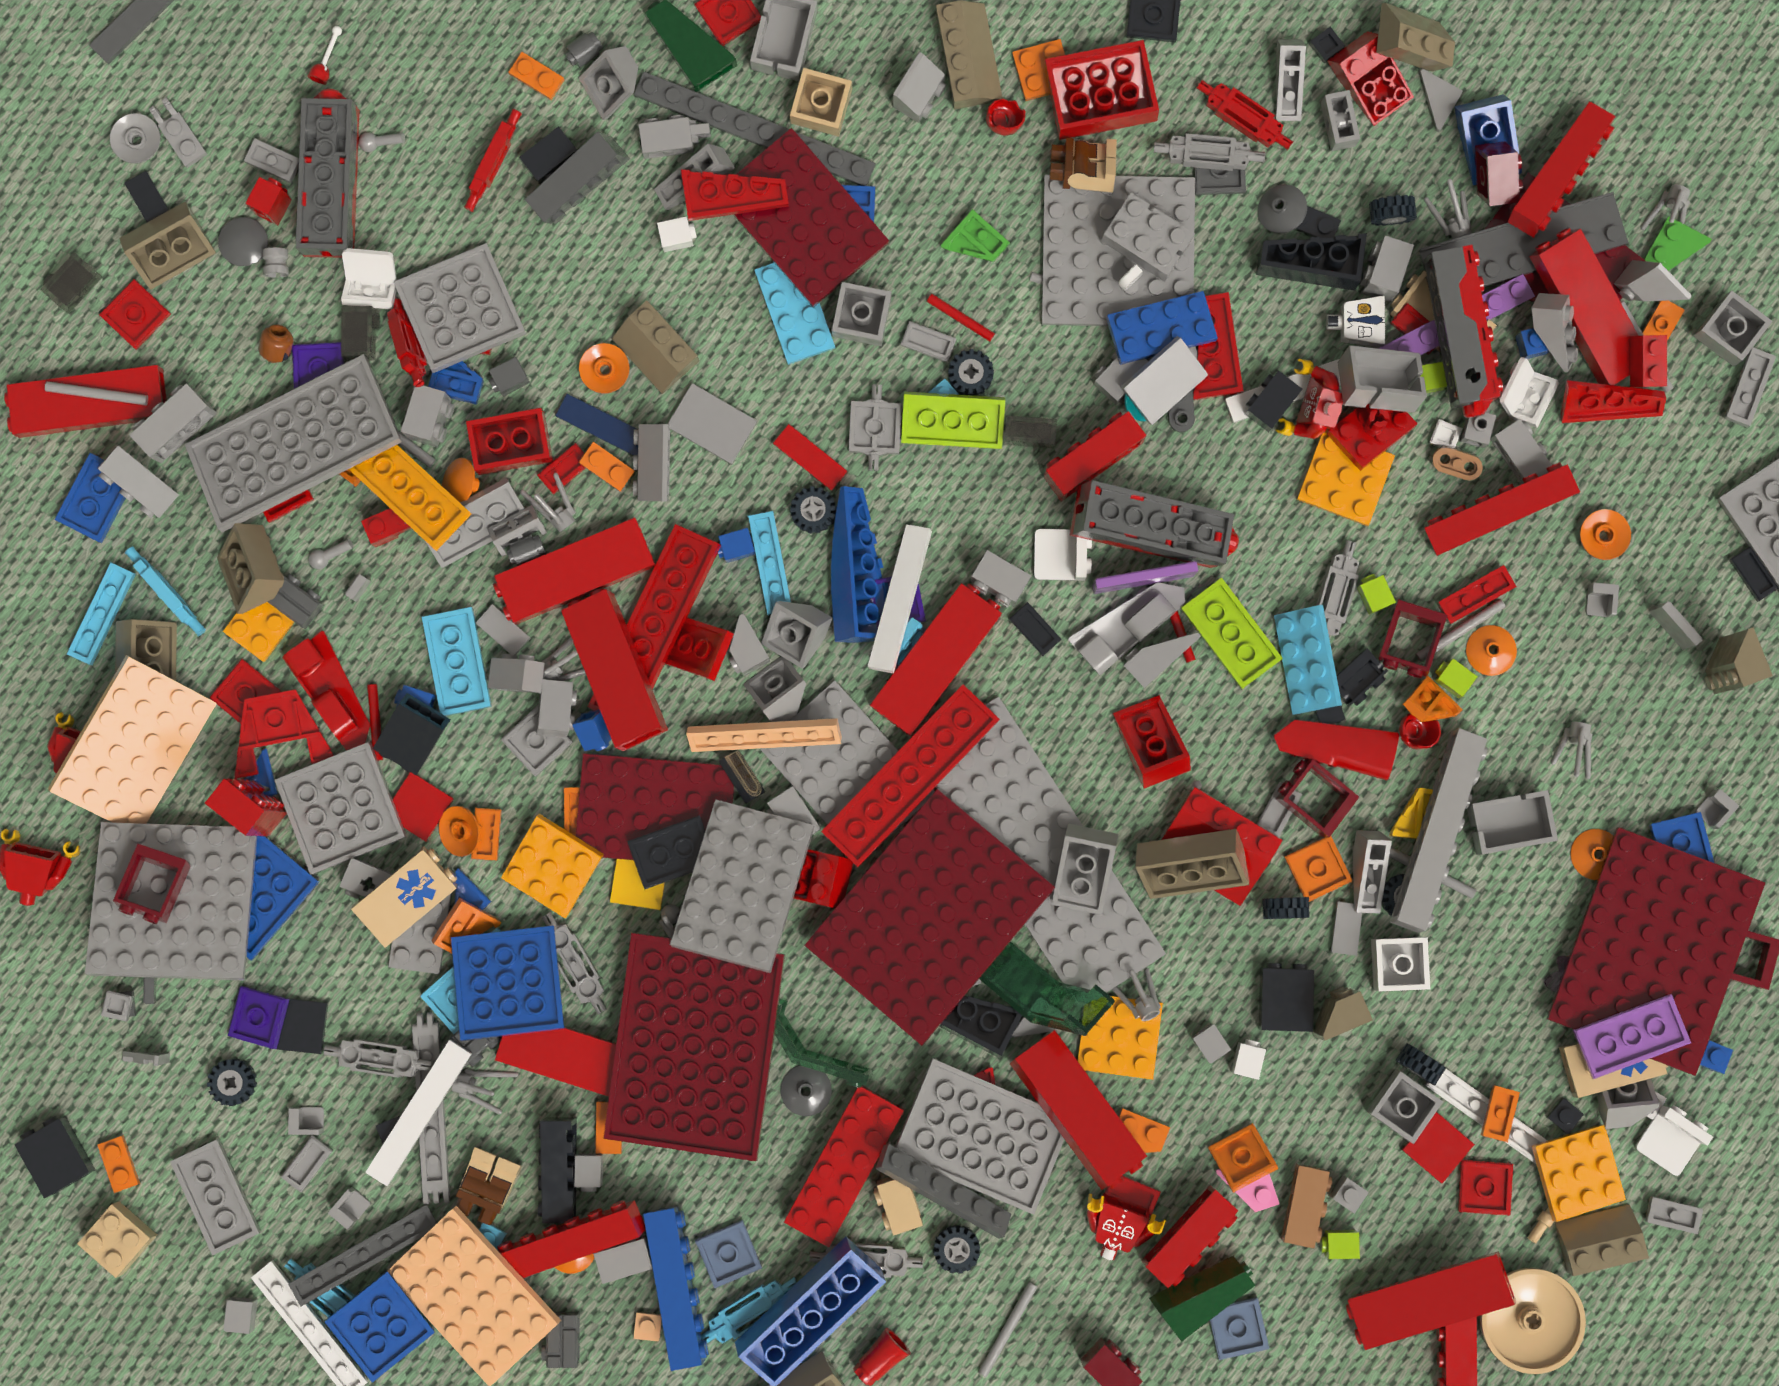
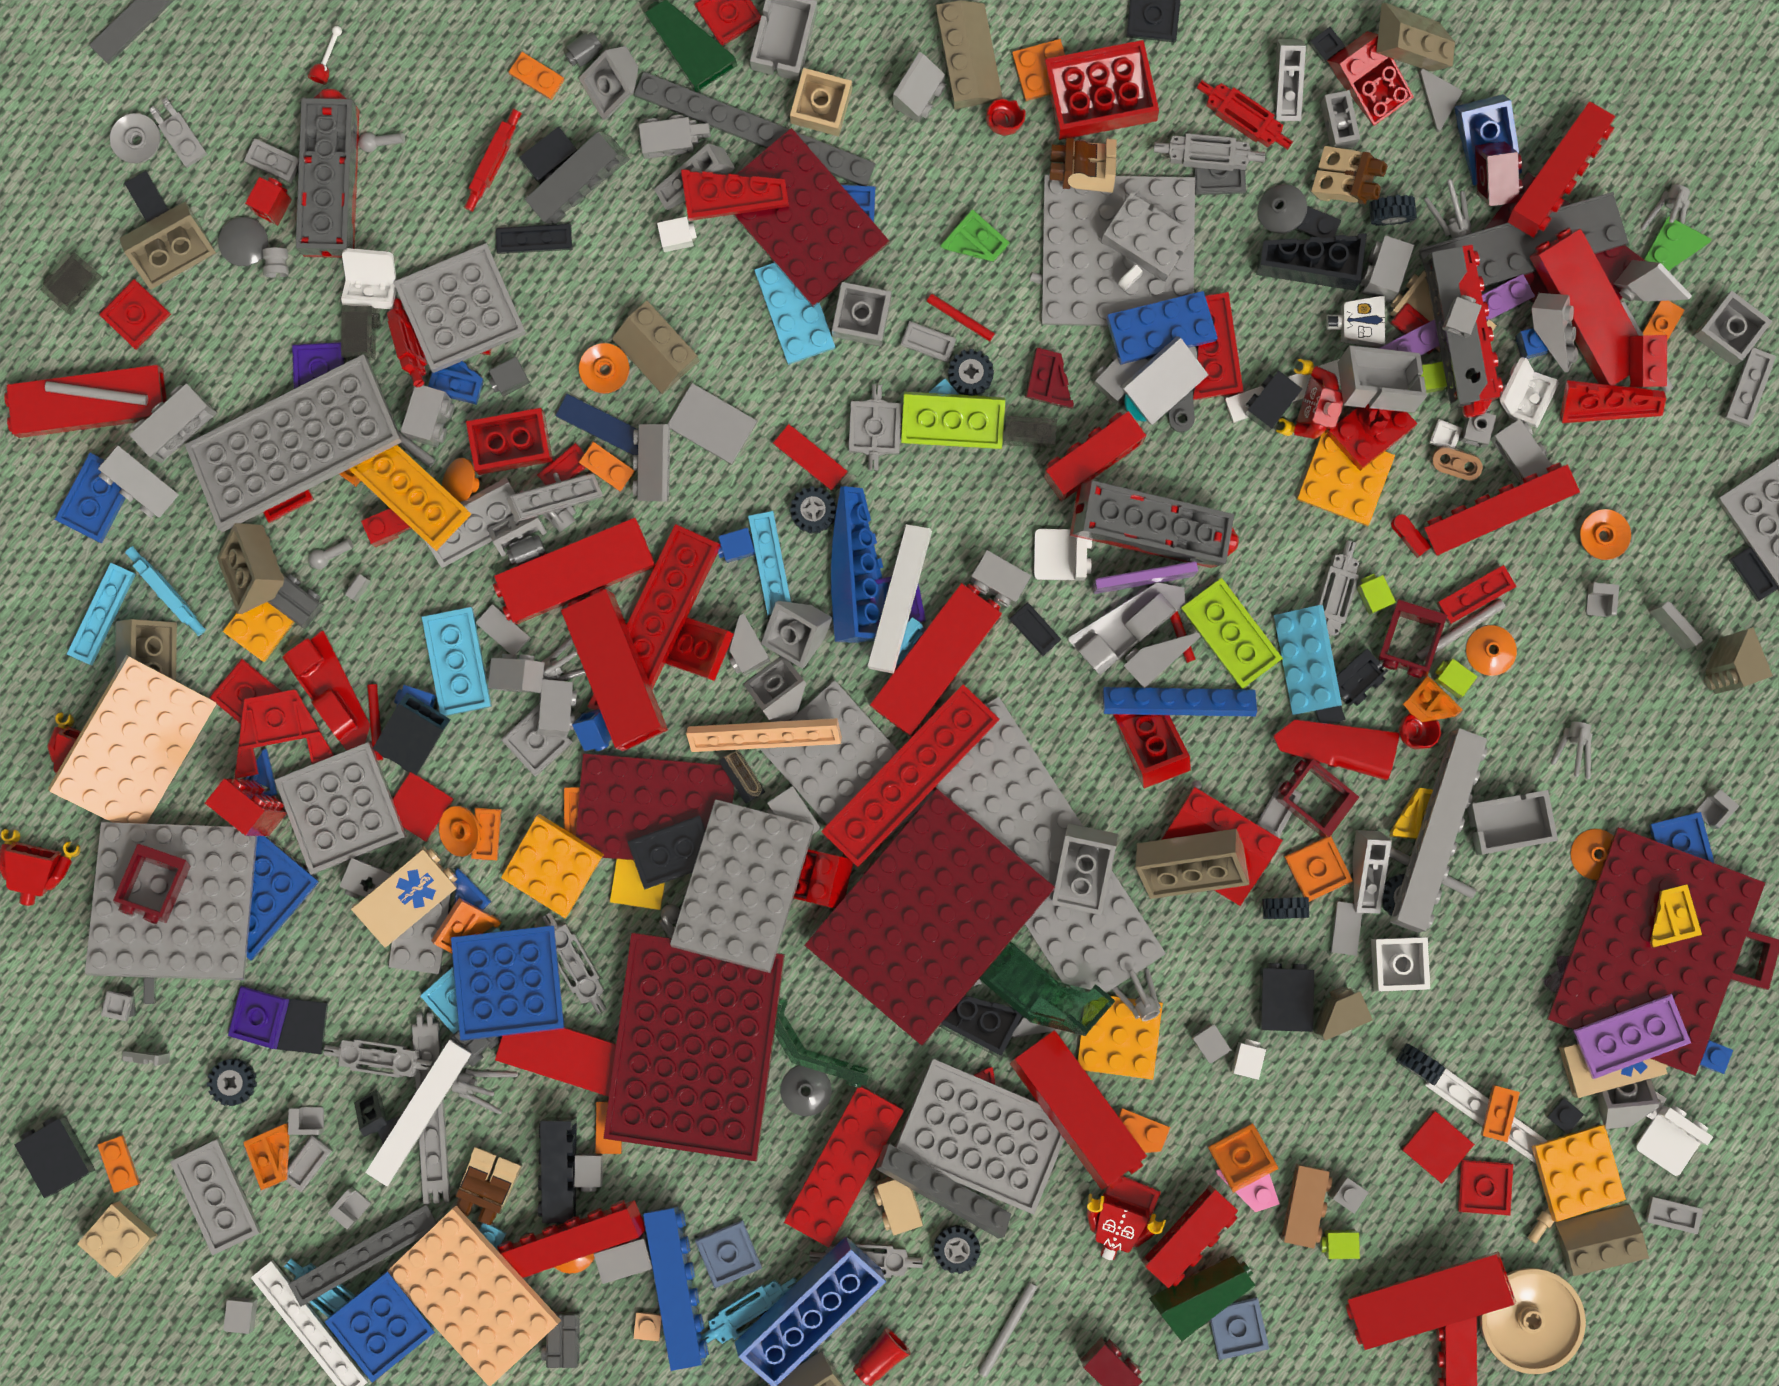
(269, 1156): none -> orange wing
(275, 343): dark orange head -> none
(370, 1113): none -> black plate
(534, 238): none -> black tile
(554, 497): none -> light grey tile
(1047, 379): none -> dark red wing
(1179, 701): none -> blue plate
(1348, 176): none -> tan hips
(1404, 1106): light grey brick -> none
(1410, 536): none -> red bar
(1462, 316): none -> light grey brick
(1674, 917): none -> yellow wing

